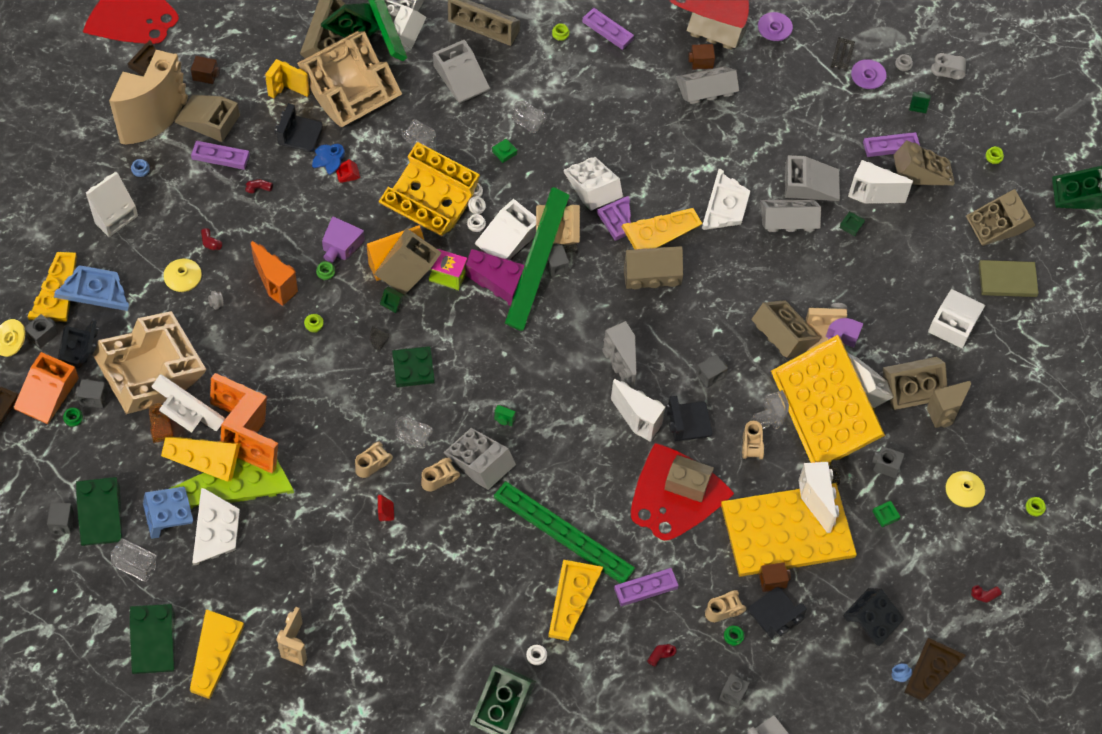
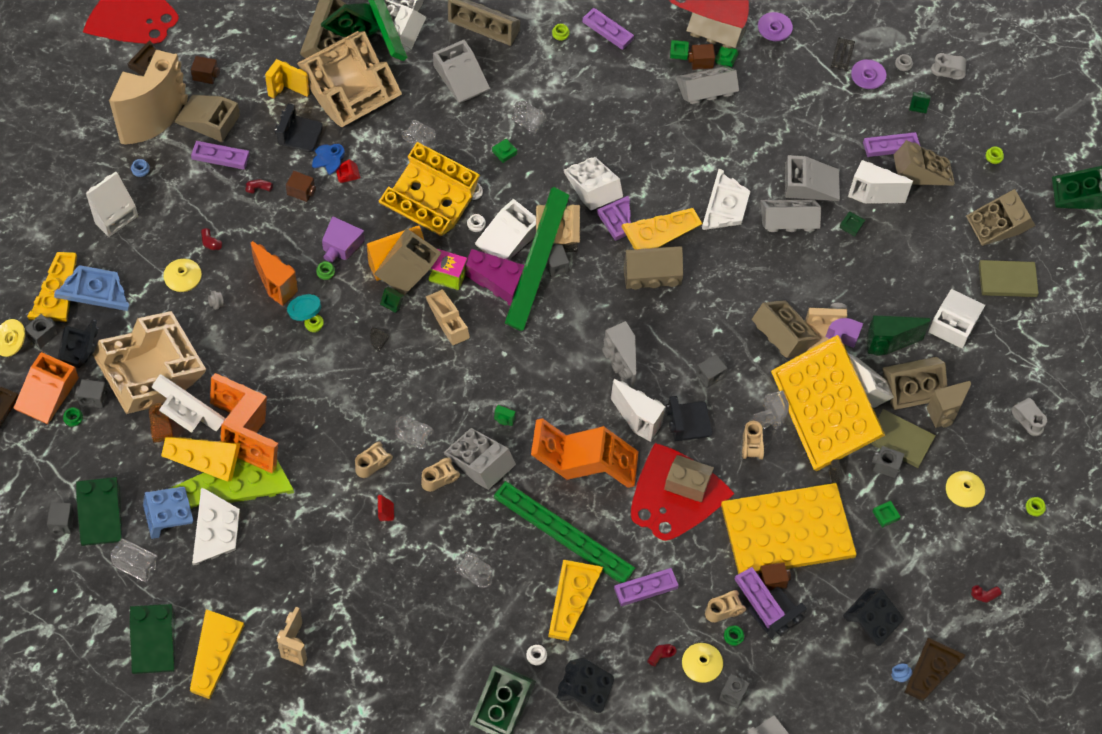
(300, 186): none -> reddish brown brick
(304, 307): none -> teal piece
(413, 366): dark green plate -> none
(448, 317): none -> tan slope
(472, 567): none -> clear piece
(476, 205): white plate -> none
(584, 453): none -> orange bracket
(585, 684): none -> black bracket
(679, 50): none -> green plate
(701, 671): none -> light yellow dish
(726, 56): none -> green plate
(759, 596): none -> medium lavender plate
(818, 493): white slope -> none
(893, 333): none -> dark green slope
(904, 438): none -> olive tile
(1030, 415): none -> light grey piece

